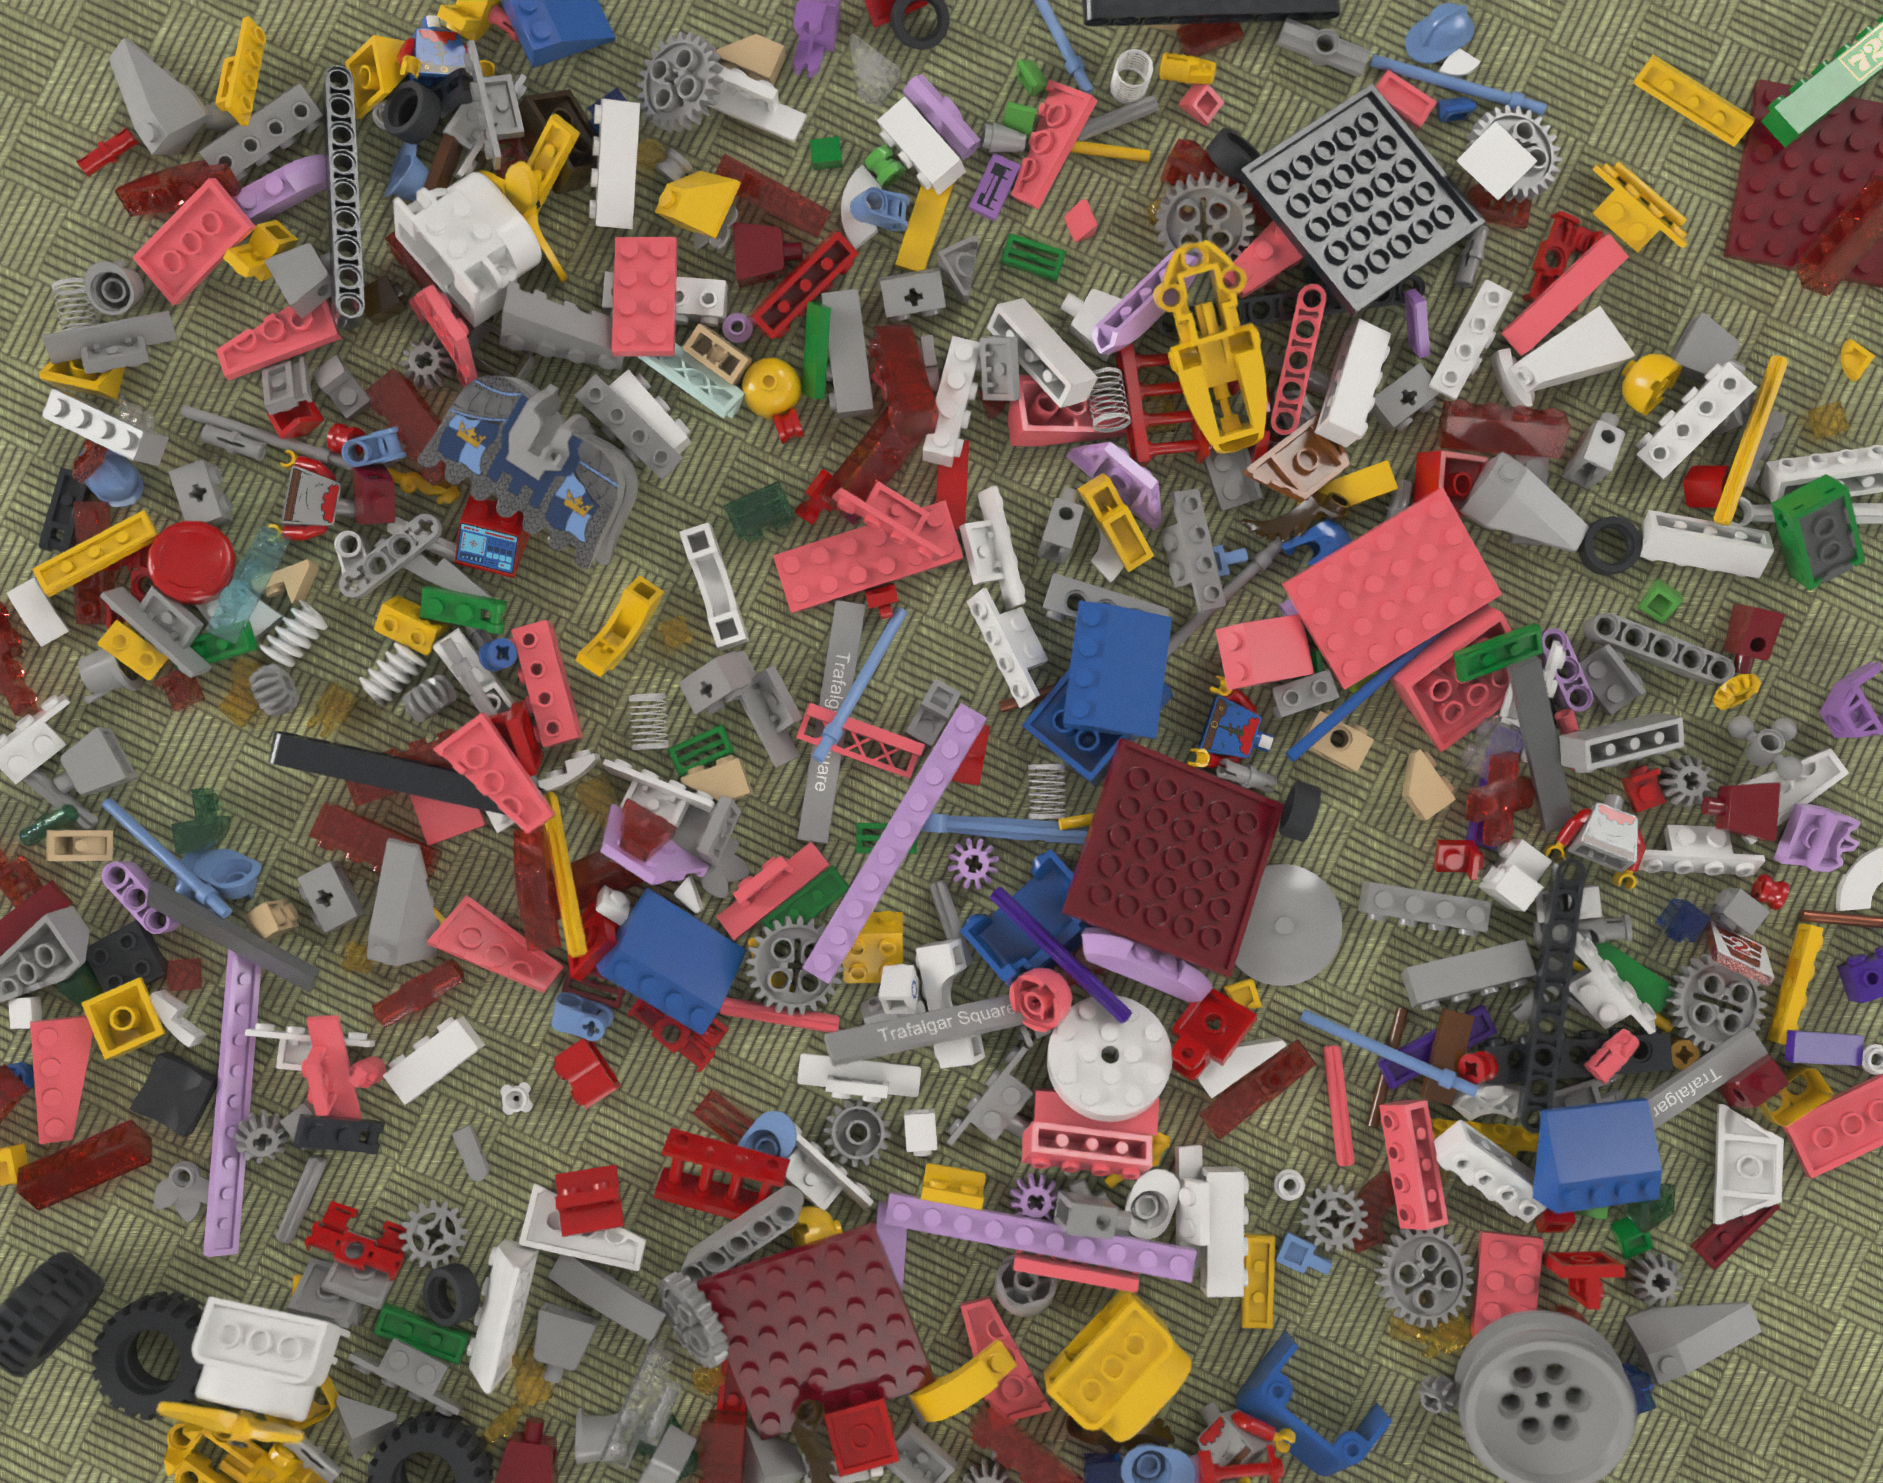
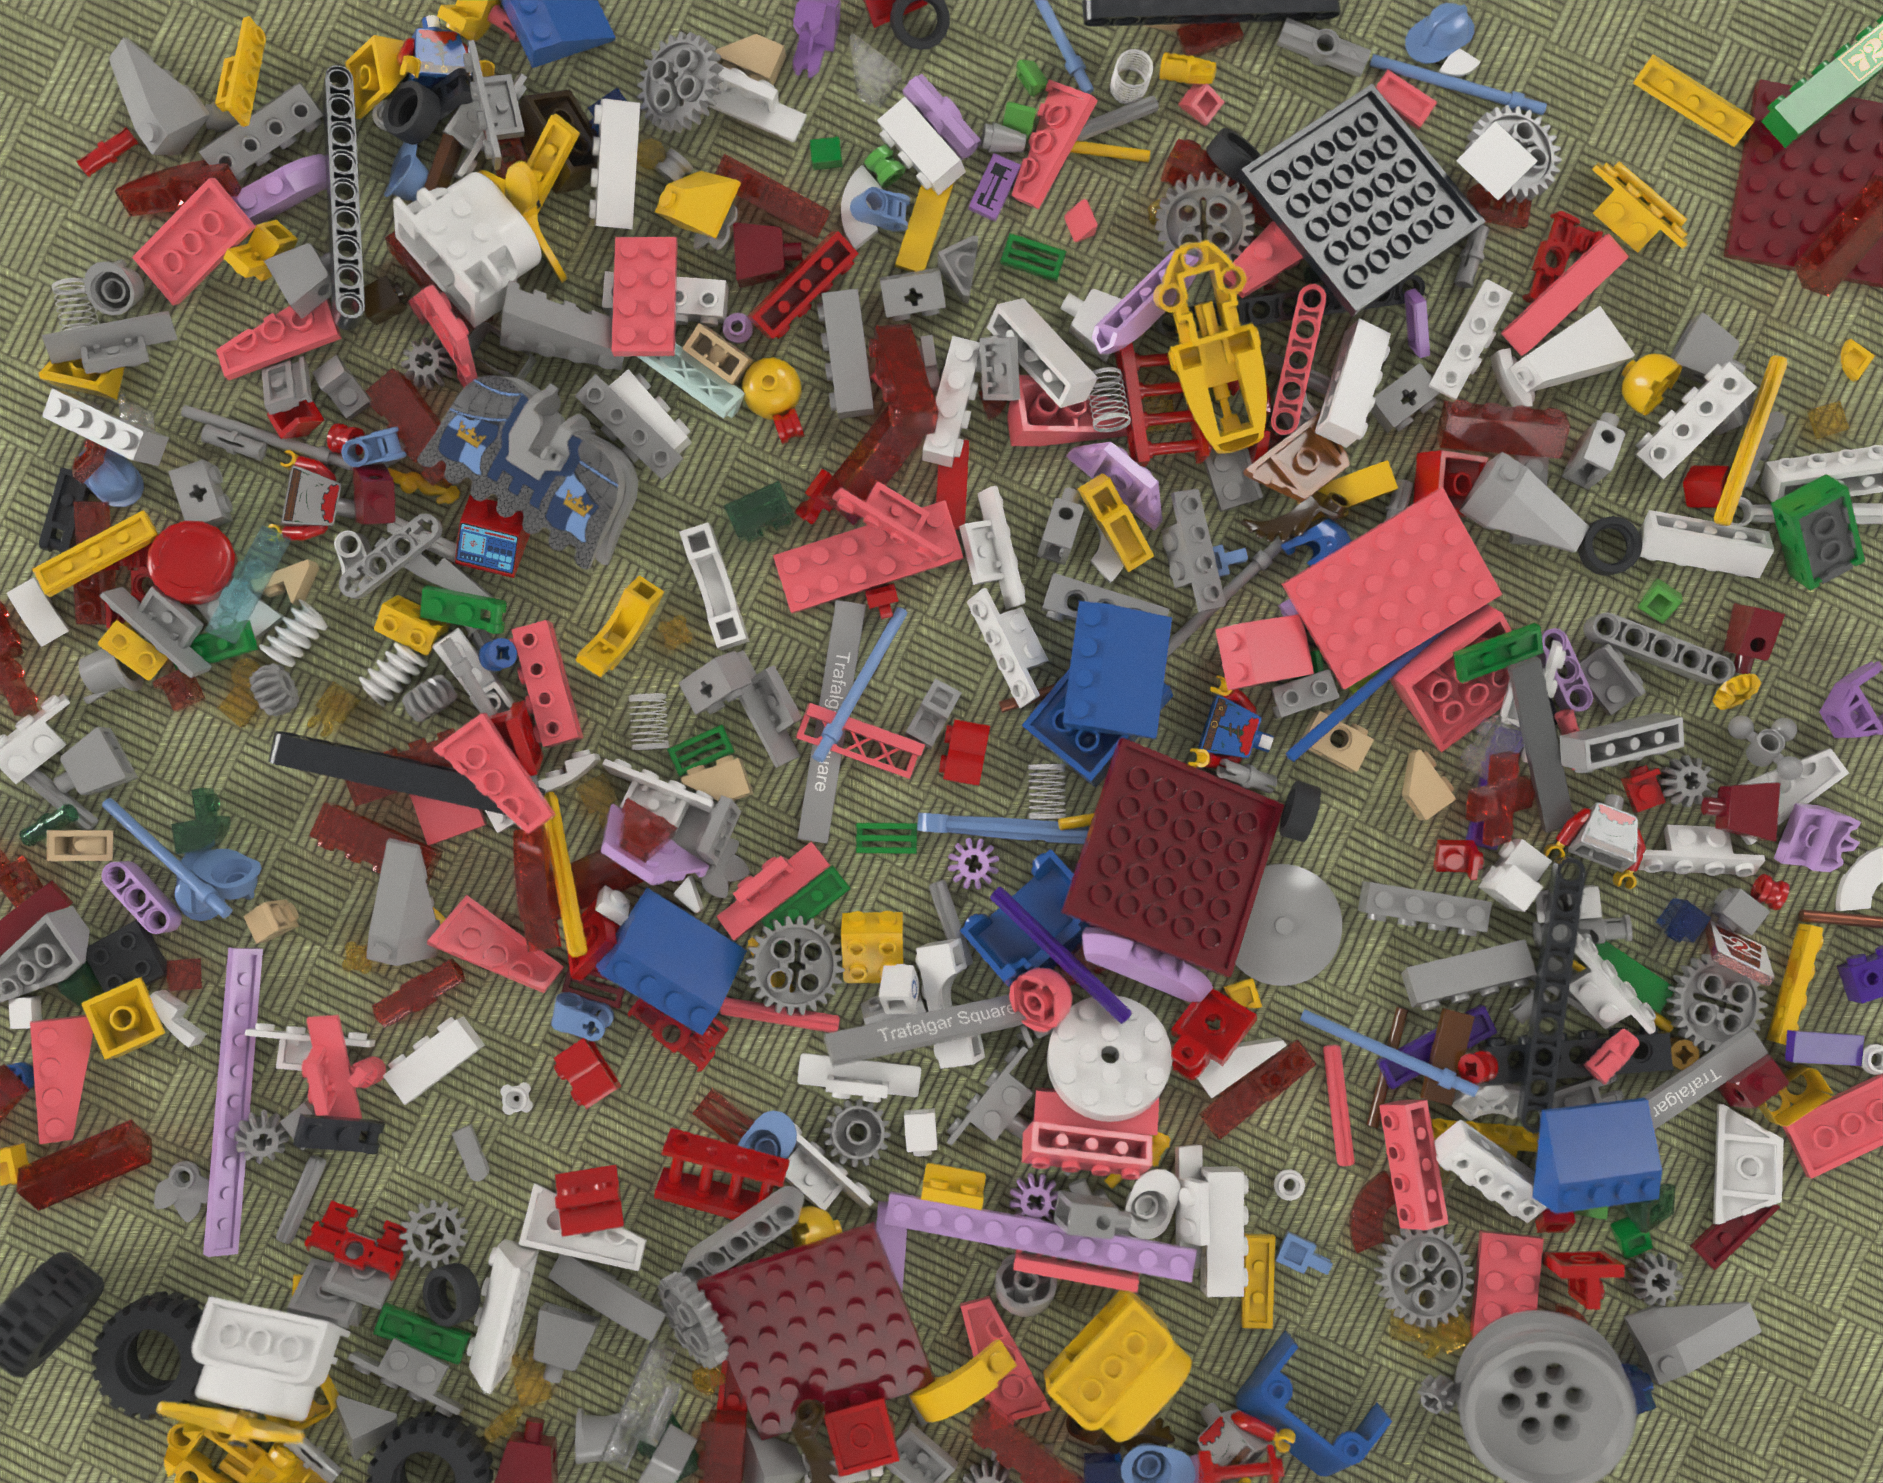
(175, 1093): black brick -> none
(232, 936): dark grey tile -> none
(343, 906): light grey brick -> none
(816, 350): green tile -> none
(894, 843): lavender plate -> none
(1319, 1218): light grey gear -> none
(1455, 109): blue slope -> none

